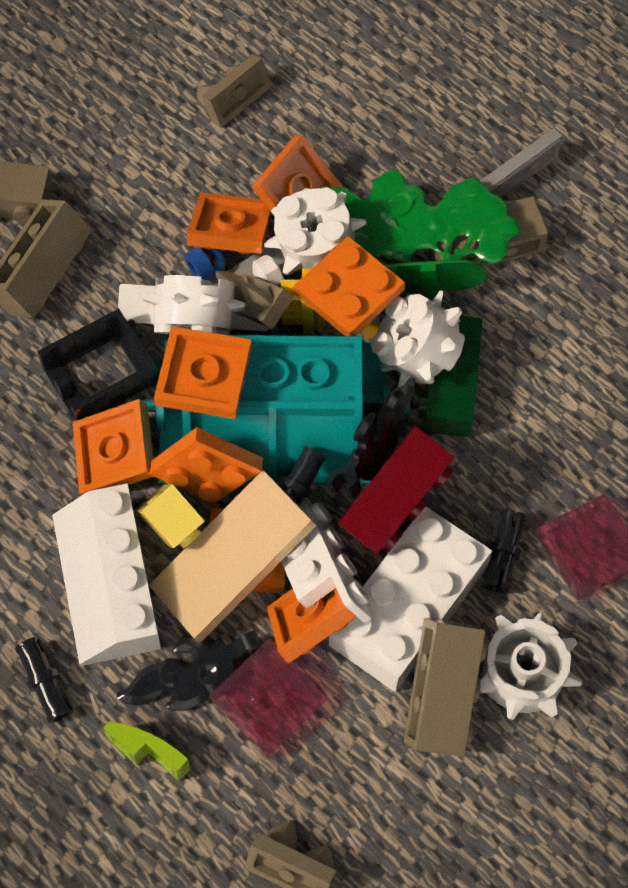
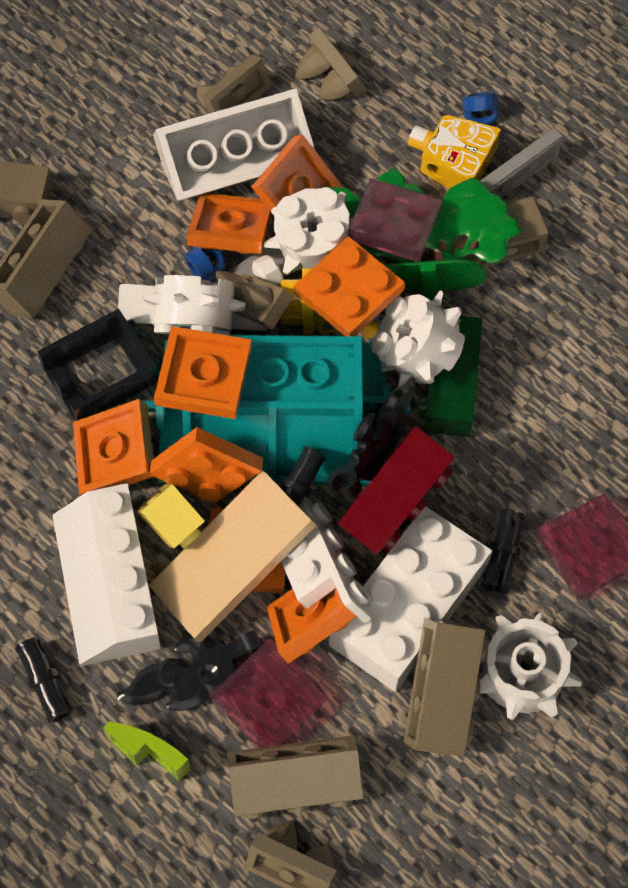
(229, 143): none -> white slope
(295, 776): none -> dark tan brick
(320, 58): none -> dark tan tile
(394, 220): none -> clear pink plate
(455, 149): none -> yellow torso
(481, 102): none -> blue tile

